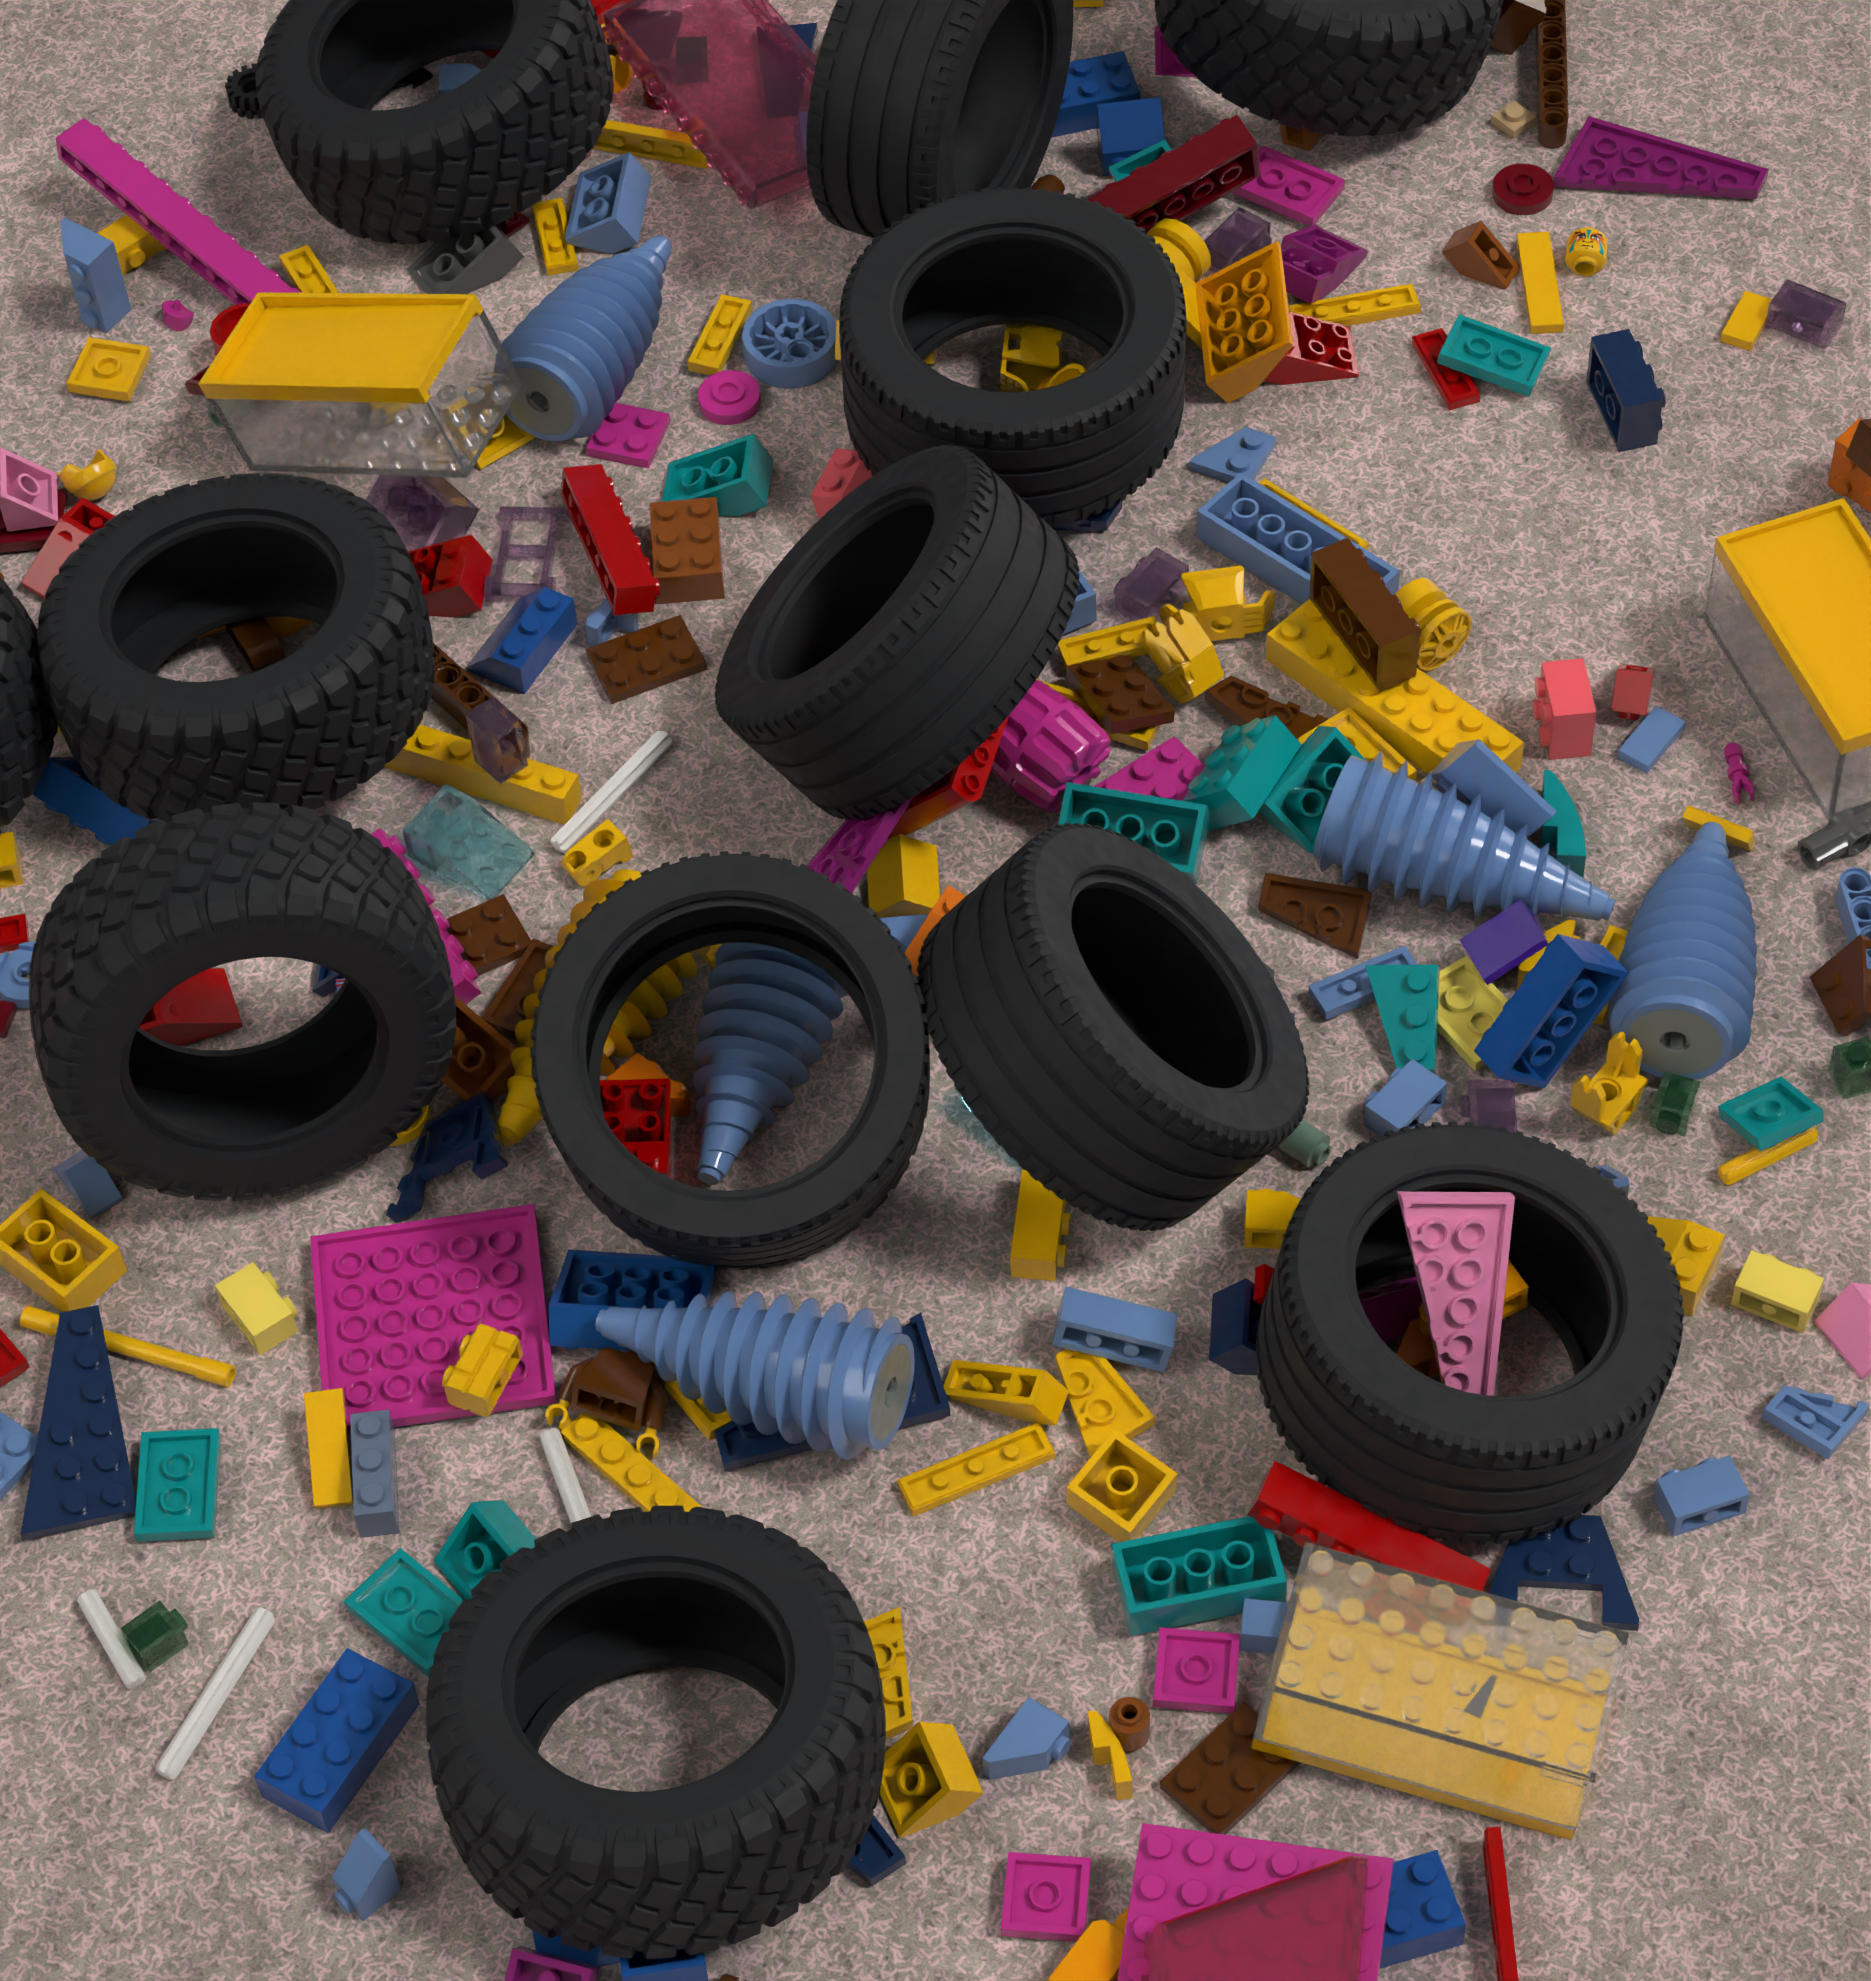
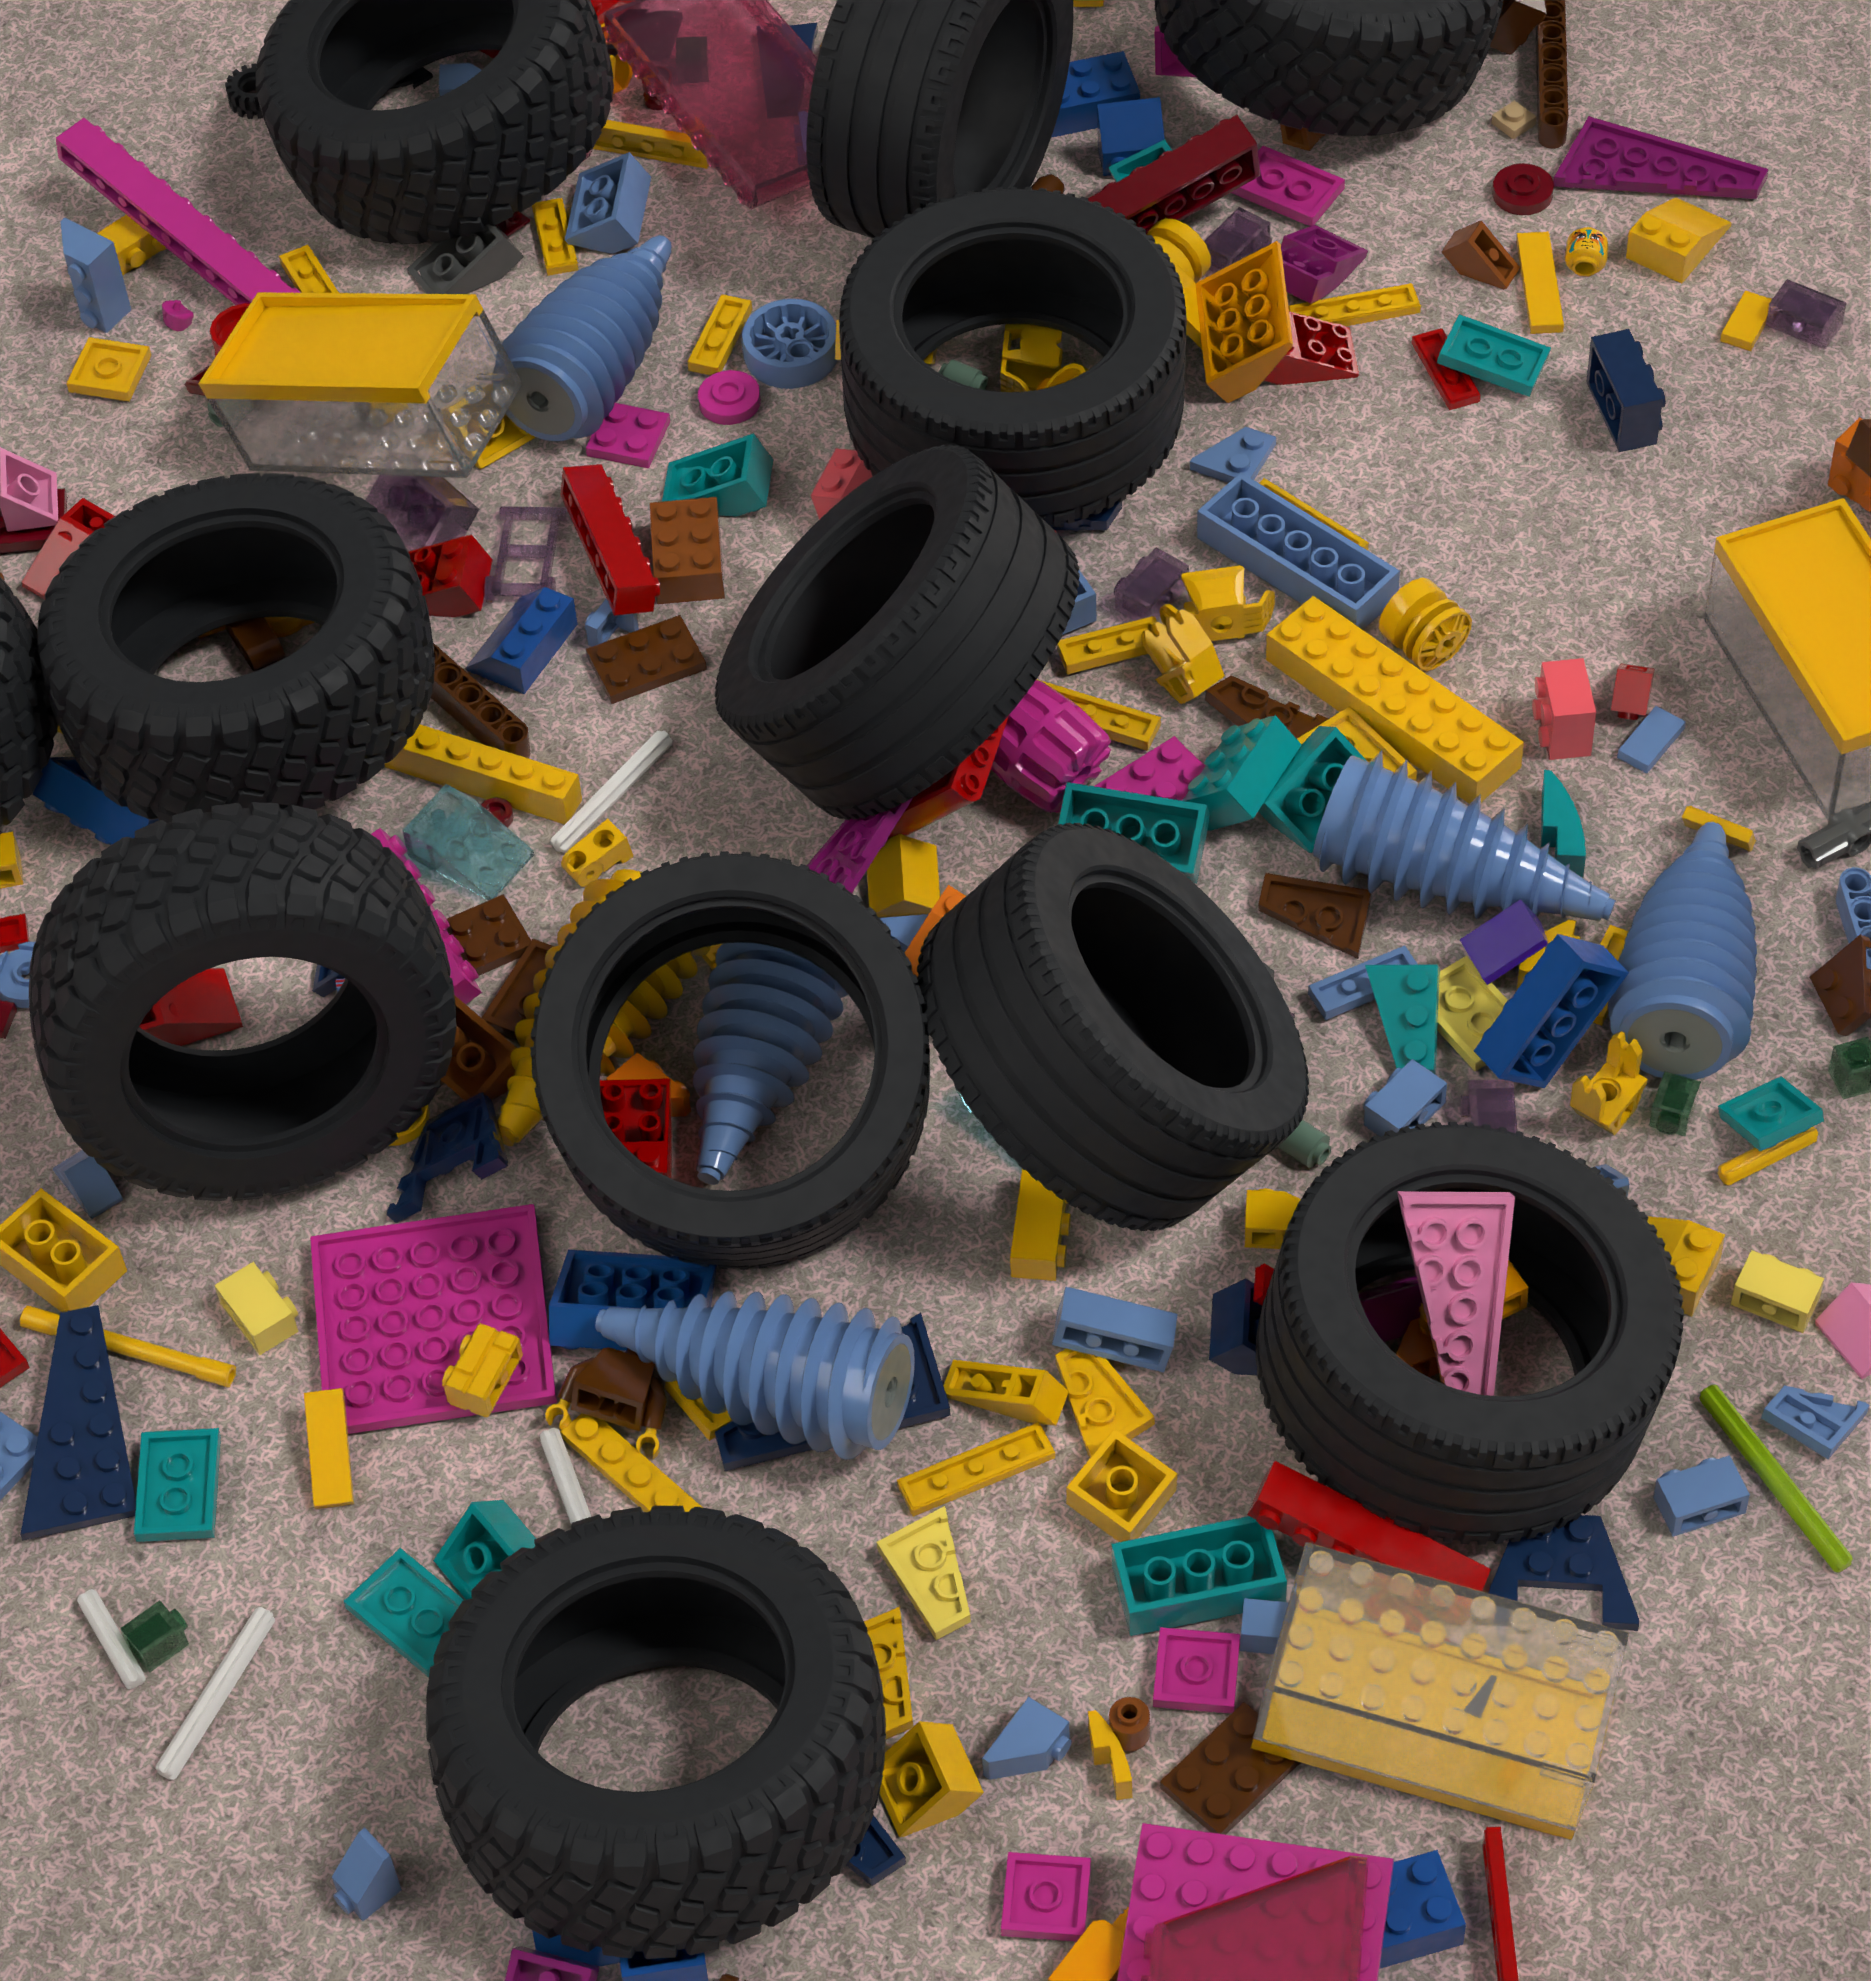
(93, 480): yellow hat -> none
(337, 1740): blue brick -> none
(374, 1473): sand blue brick -> none
(496, 739): brick -> none
(500, 809): none -> dark red tile
(928, 1572): none -> light yellow wing
(964, 374): none -> sand green brick
(1120, 694): reddish brown plate -> none
(1364, 614): reddish brown brick -> none
(1484, 773): medium blue slope -> none
(1674, 238): none -> yellow slope
(1738, 771): dark pink piece -> none
(1776, 1478): none -> lime axle

